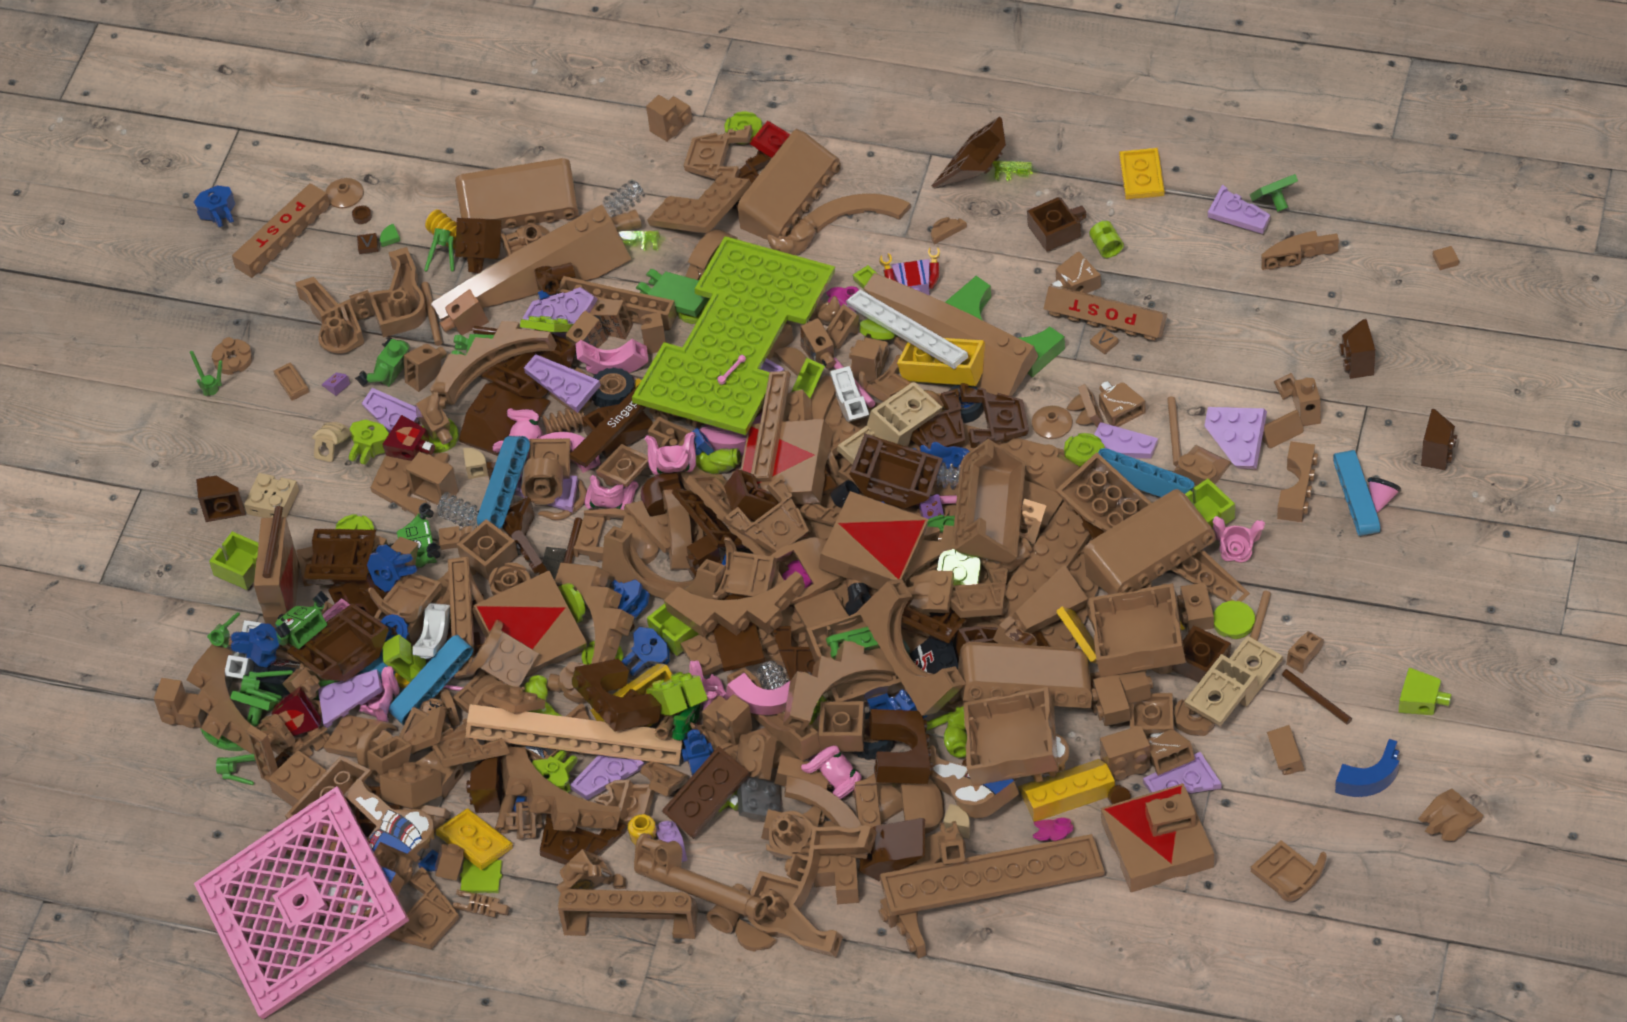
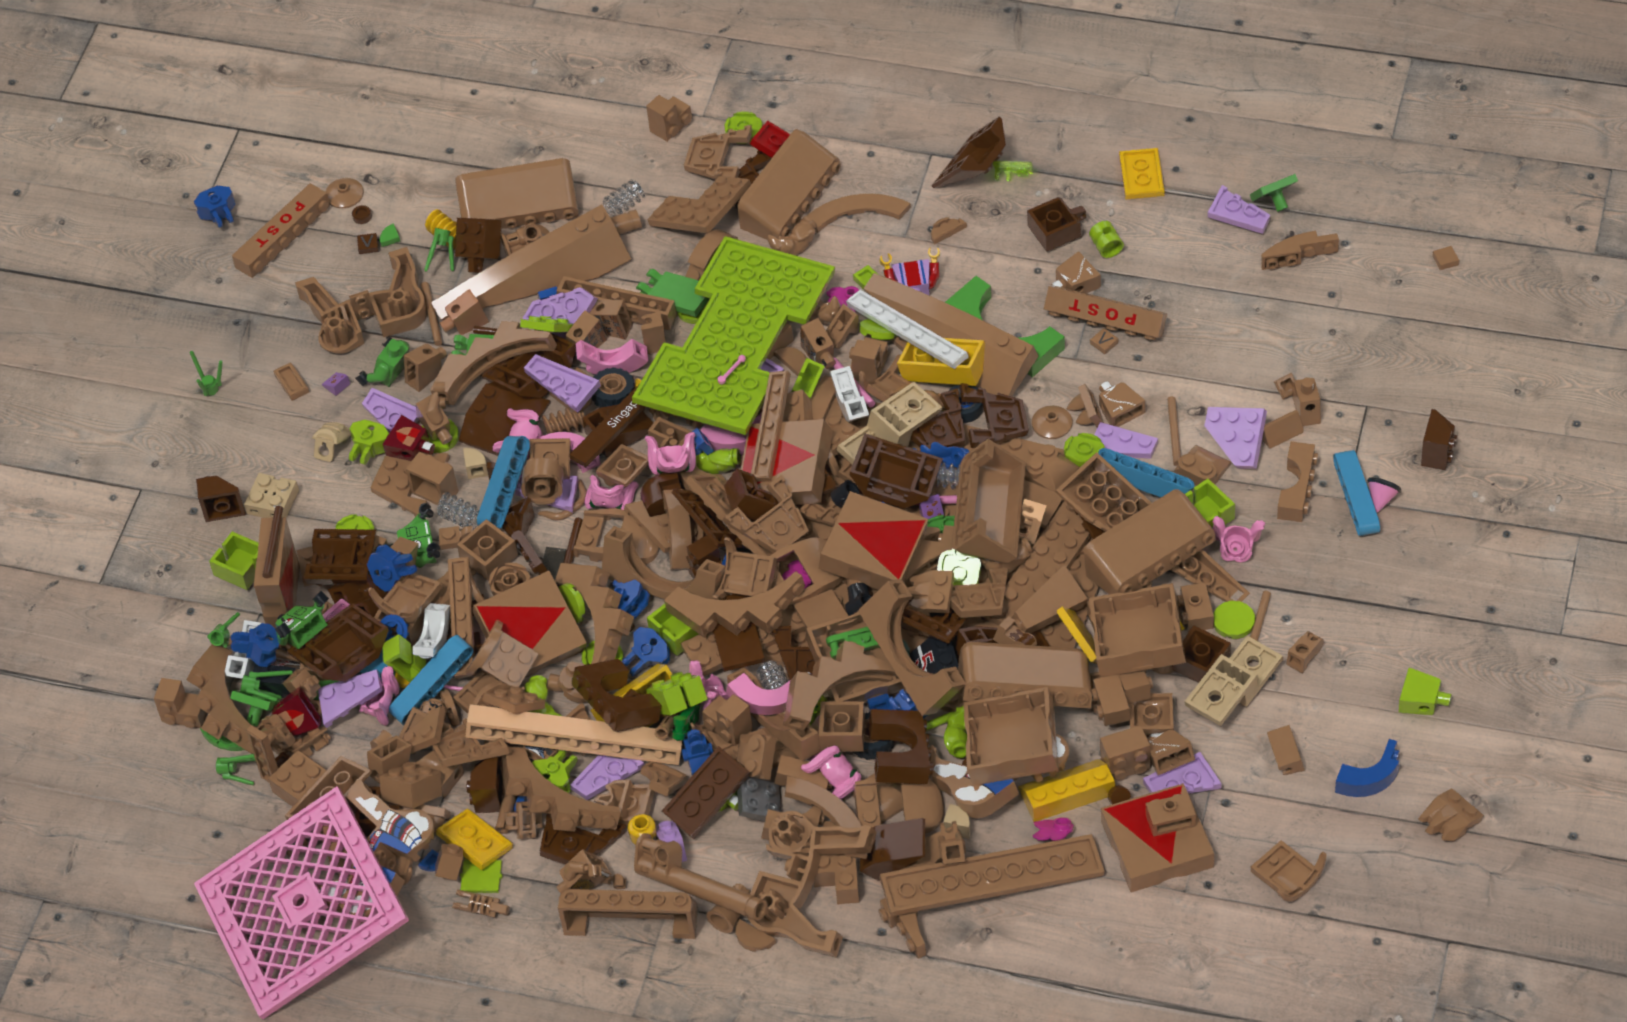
(232, 347): medium nougat plate -> none
(354, 736): medium nougat piece -> none
(428, 917): medium nougat wing -> none
(549, 277): reddish brown piece -> none
(644, 237): clear neon green plate -> none
(1188, 724): medium nougat plate -> none
(1316, 696): reddish brown bar -> none
(1358, 351): reddish brown slope -> none

